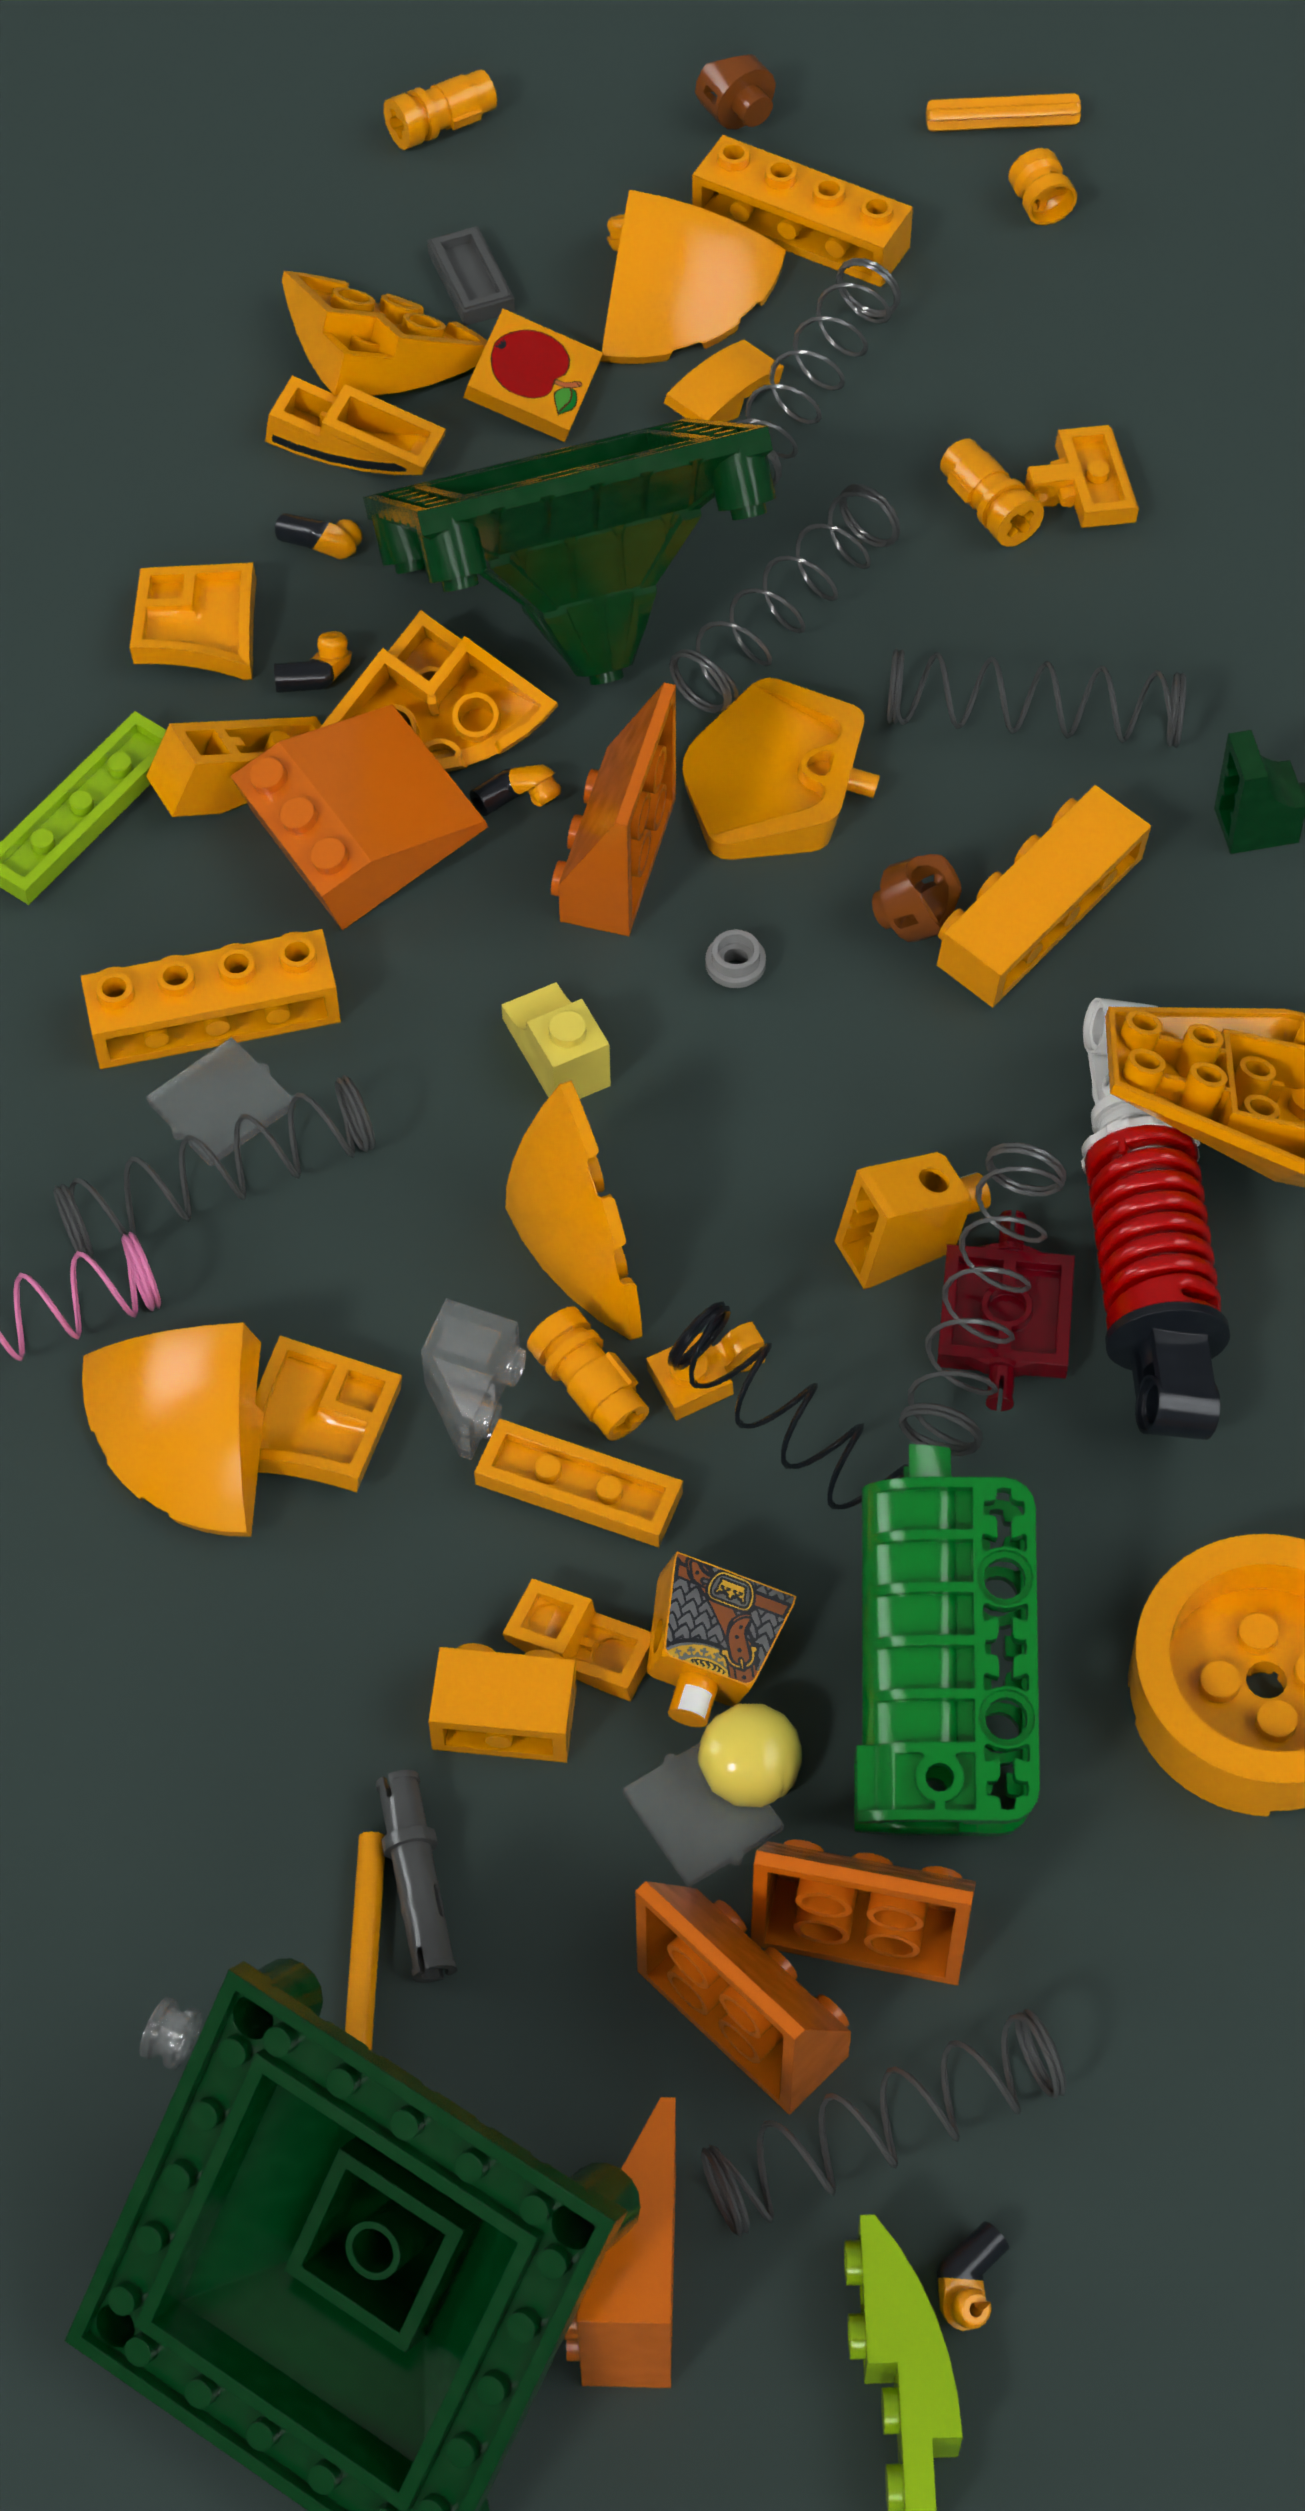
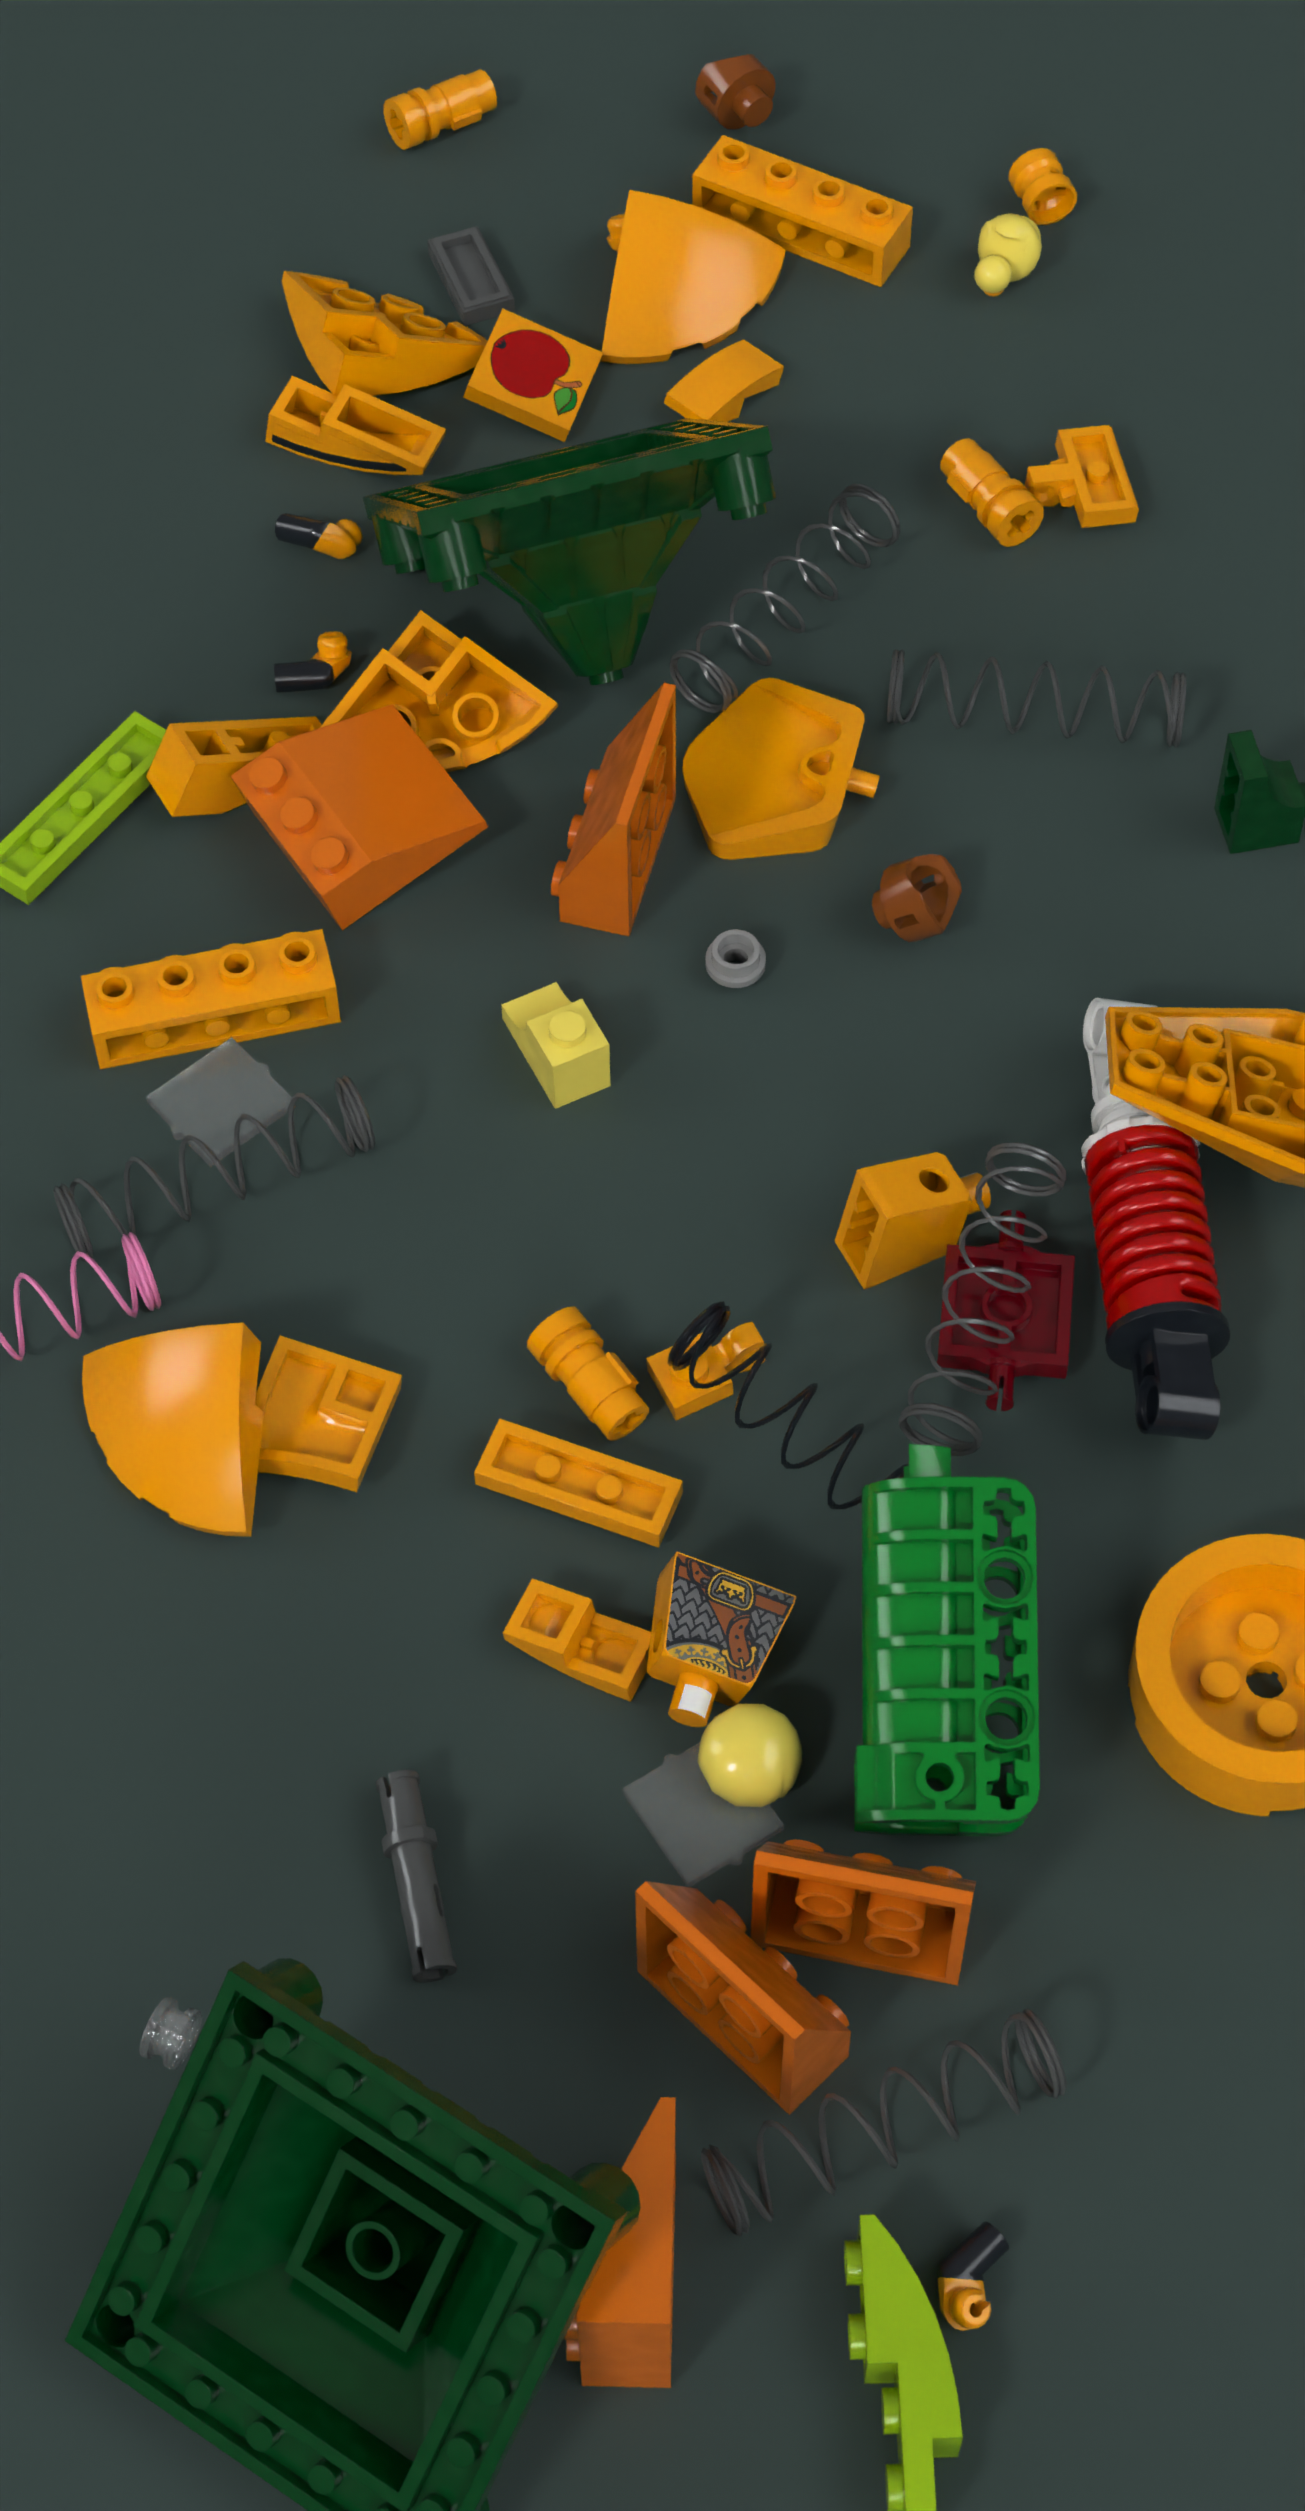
(196, 617): light orange plate -> none
(365, 1938): light orange axle -> none
(467, 1368): clear slope -> none
(503, 1703): light orange brick -> none
(513, 782): arm -> none
(565, 1221): light orange brick -> none
(860, 310): dark grey piece -> none
(1003, 112): light orange axle -> none
(1007, 252): none -> light yellow animal
(1041, 894): light orange brick -> none

